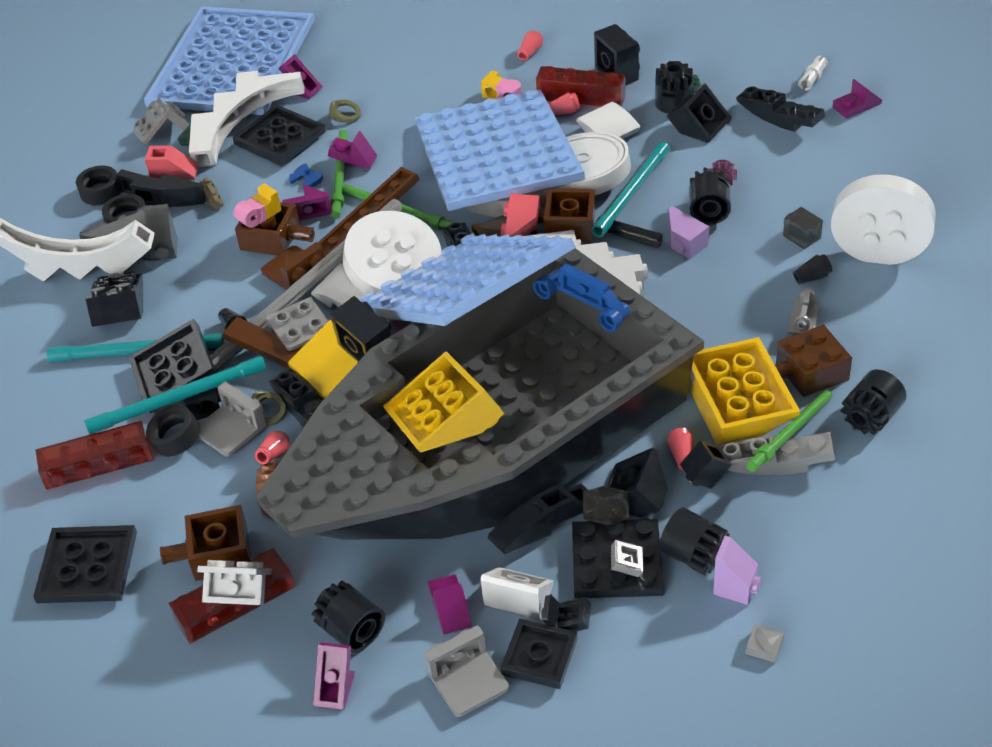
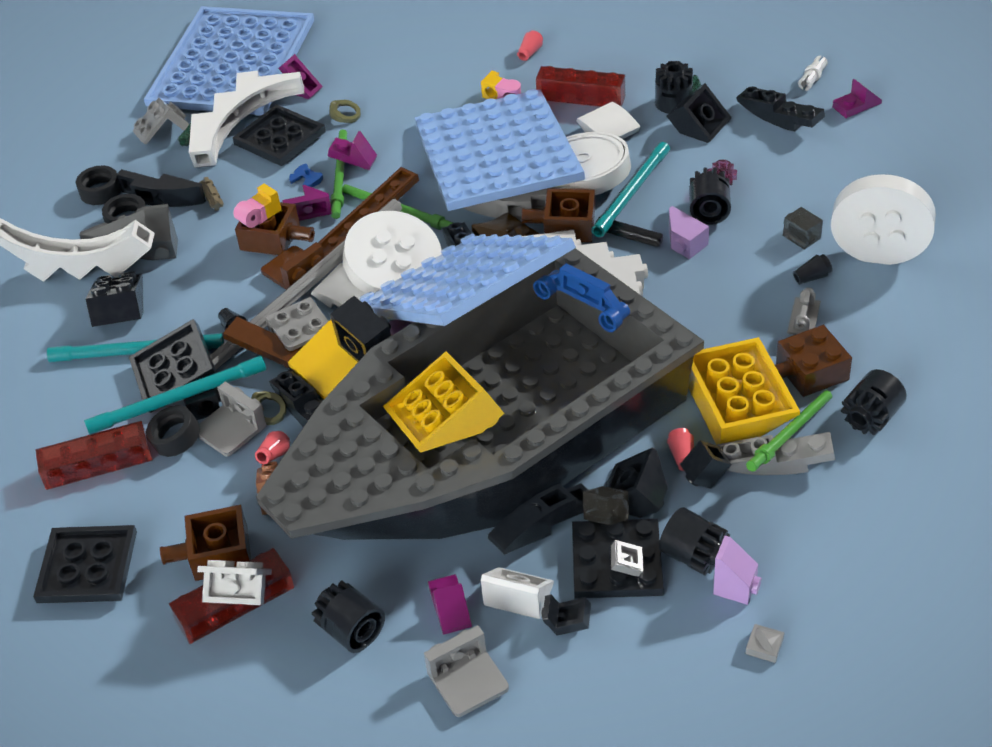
(170, 161): coral slope -> none
(332, 675): slope -> none
(521, 215): coral slope -> none
(539, 653): black plate -> none
(565, 104): coral cone -> none
(617, 53): black brick -> none

